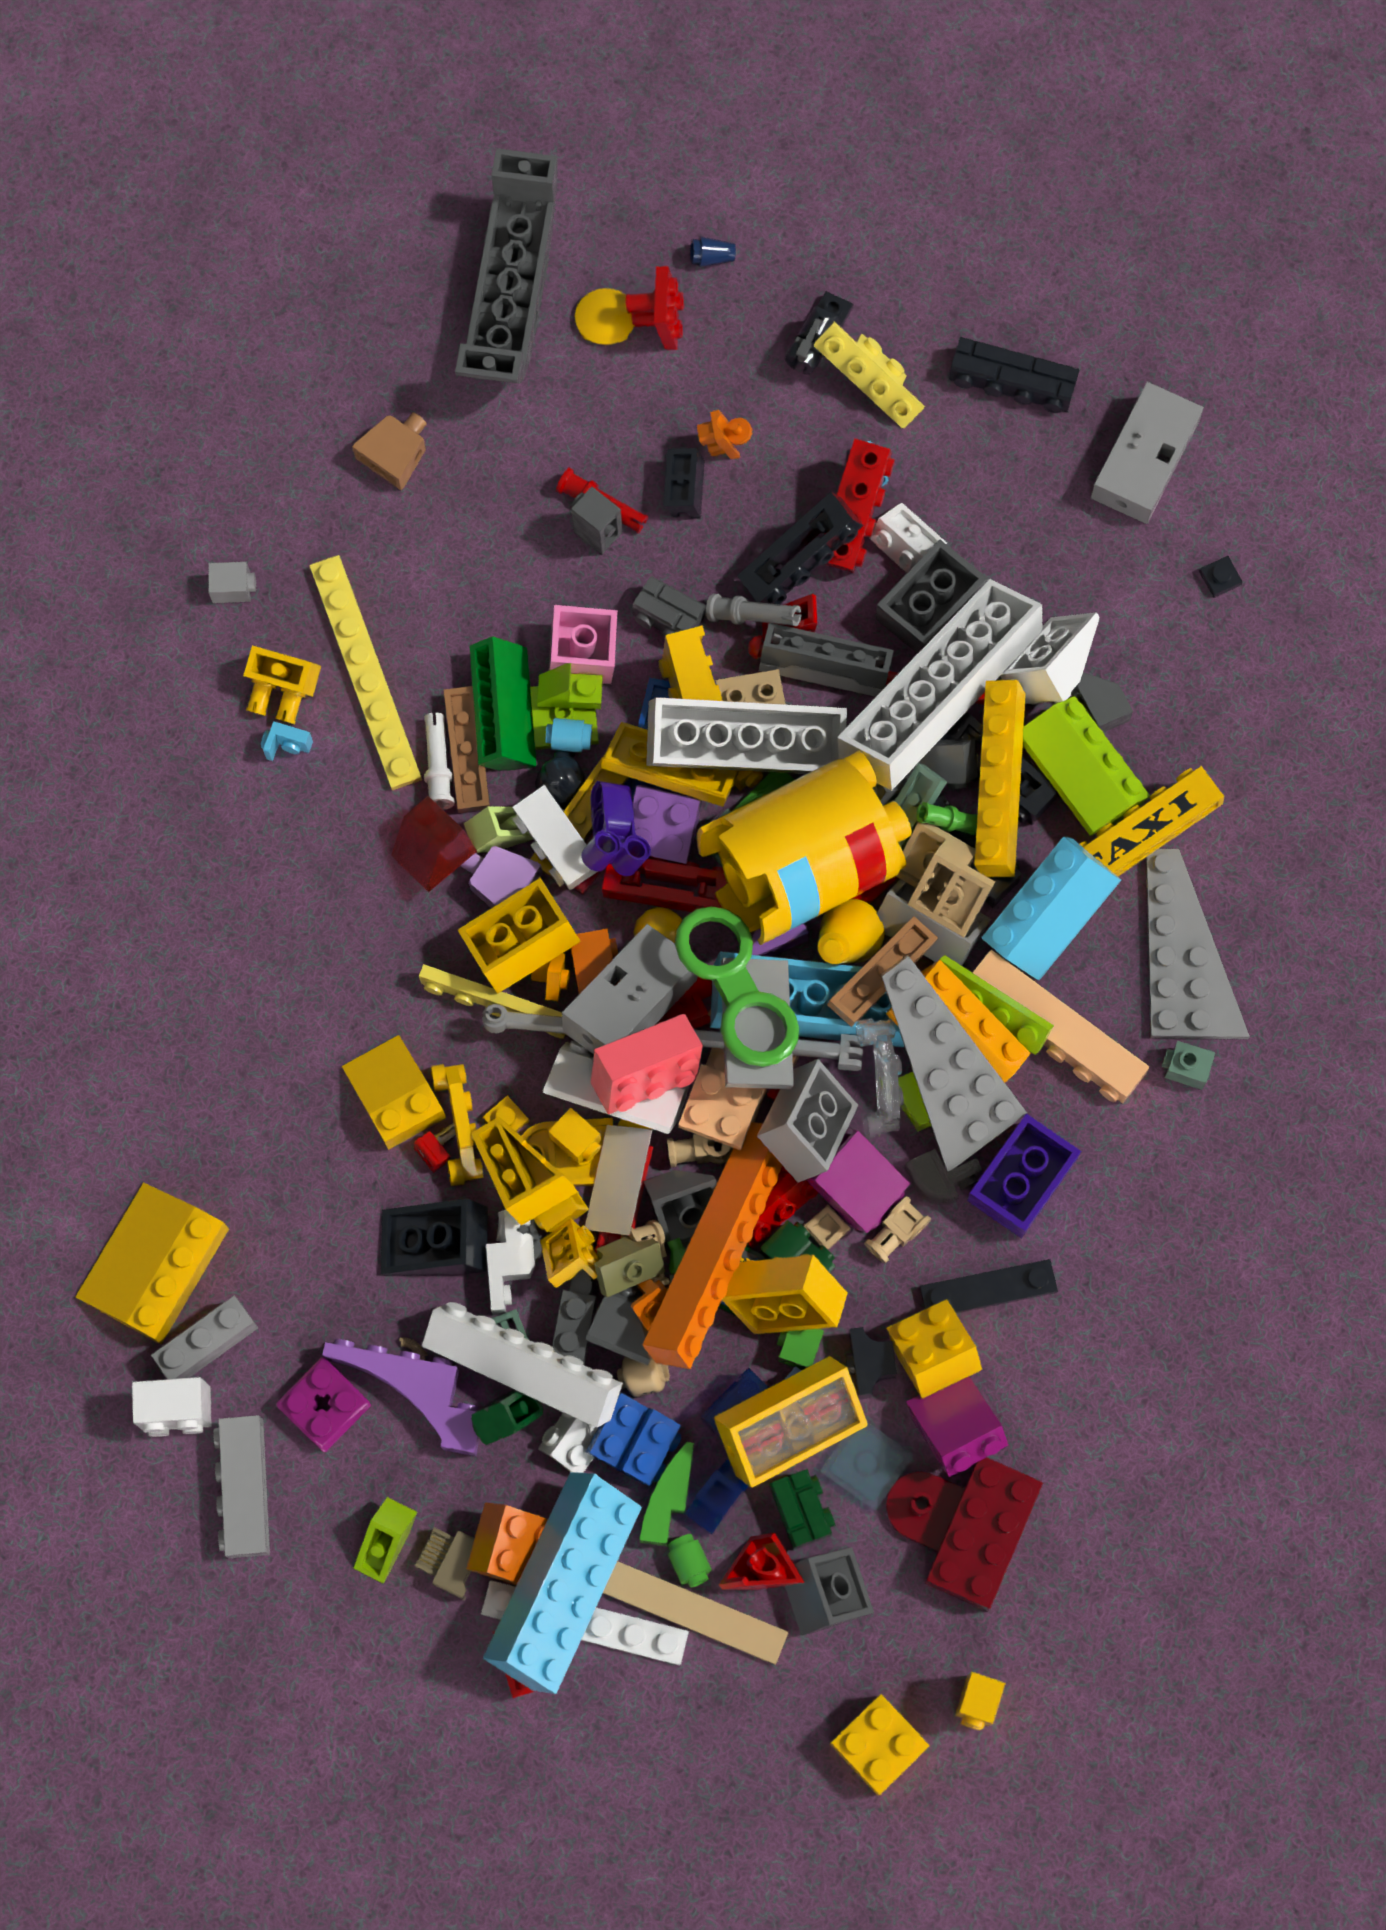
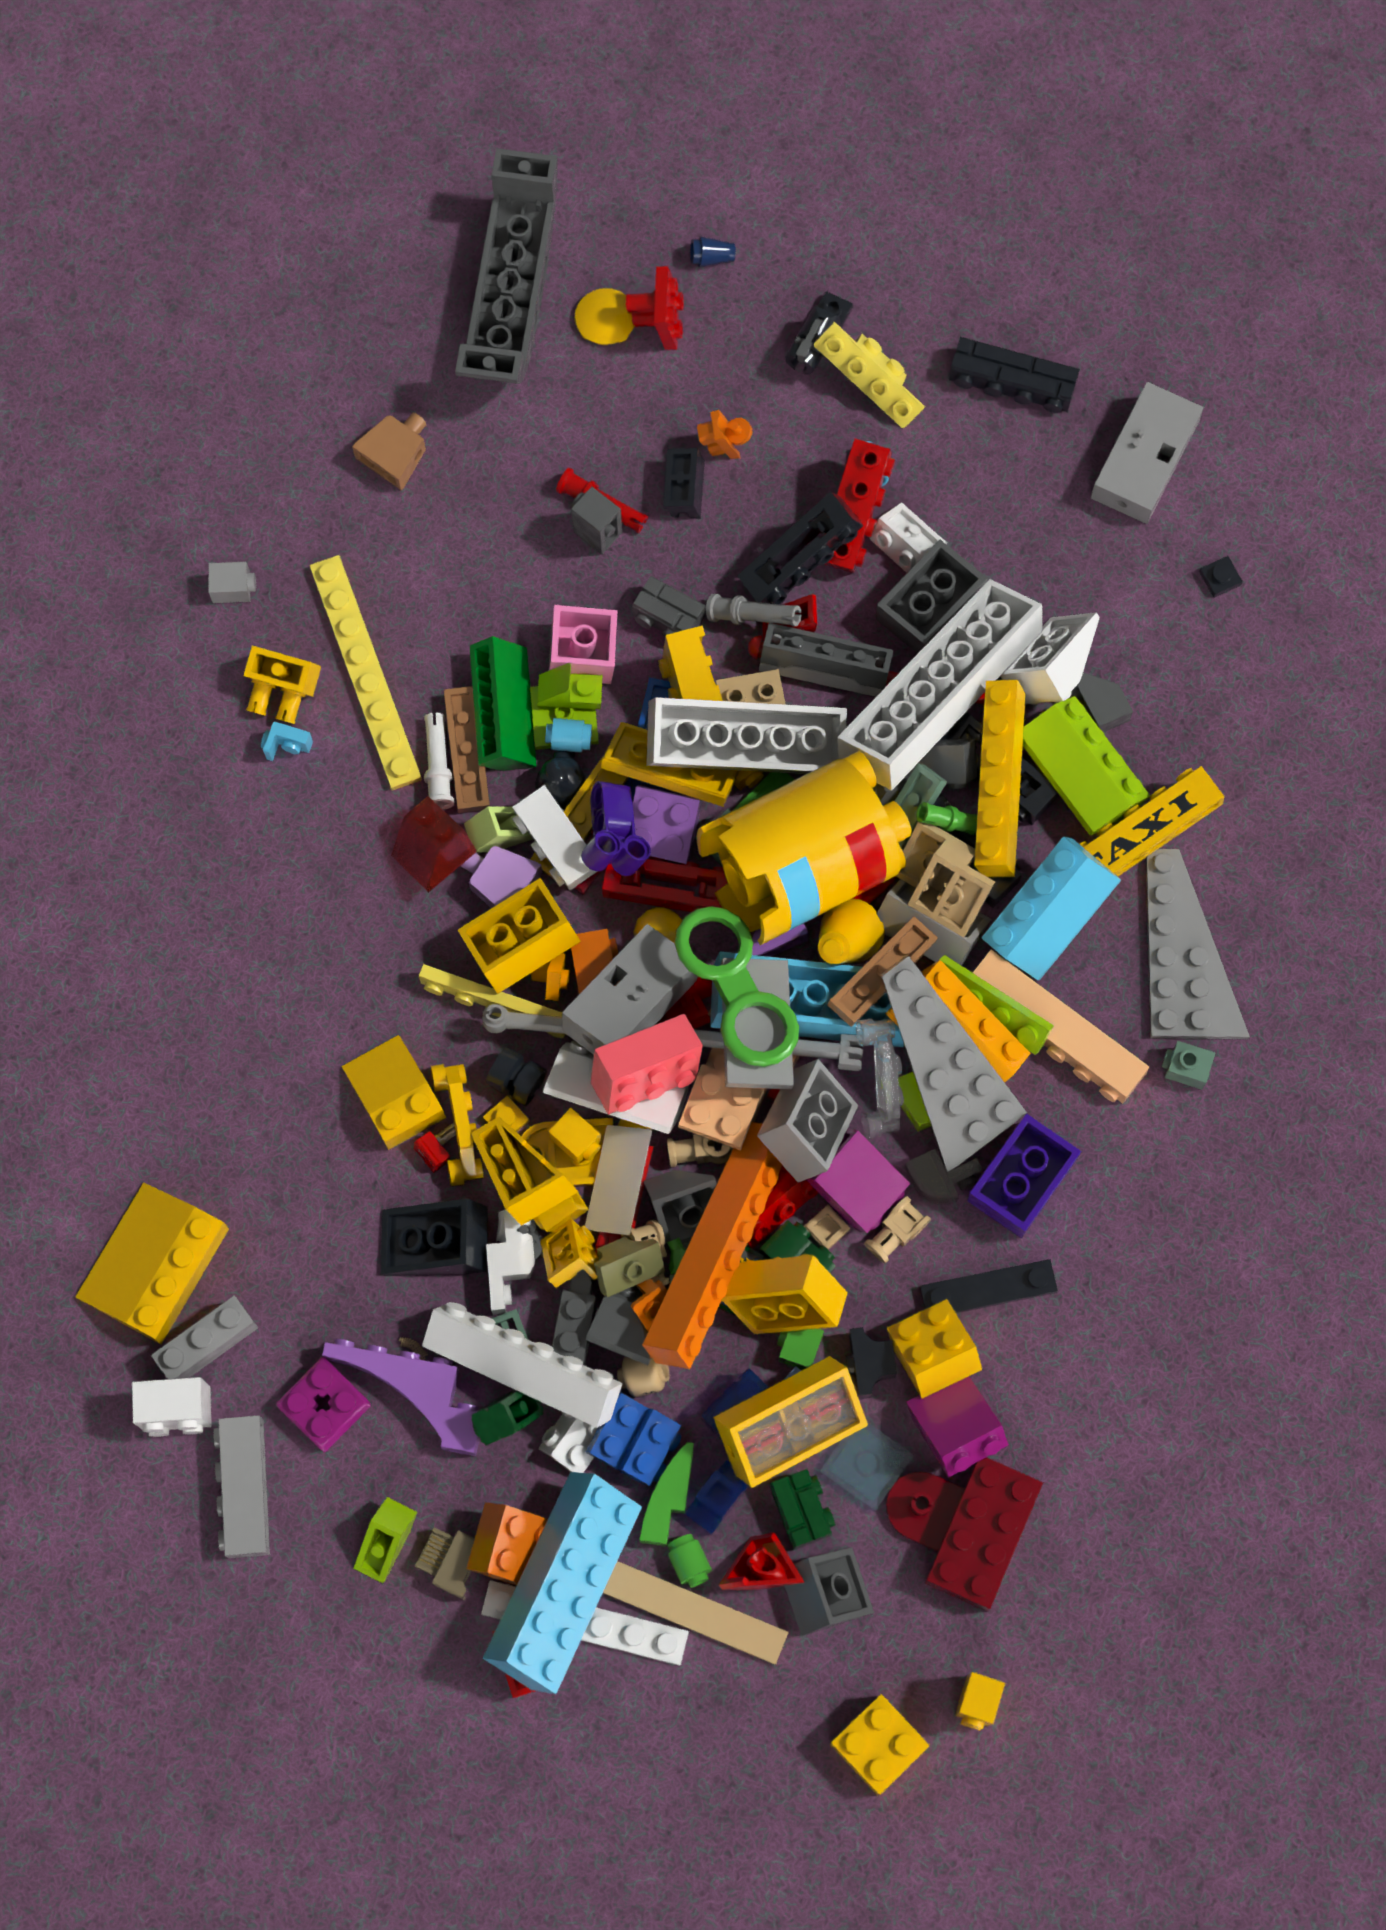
(516, 1076): none -> black wheel

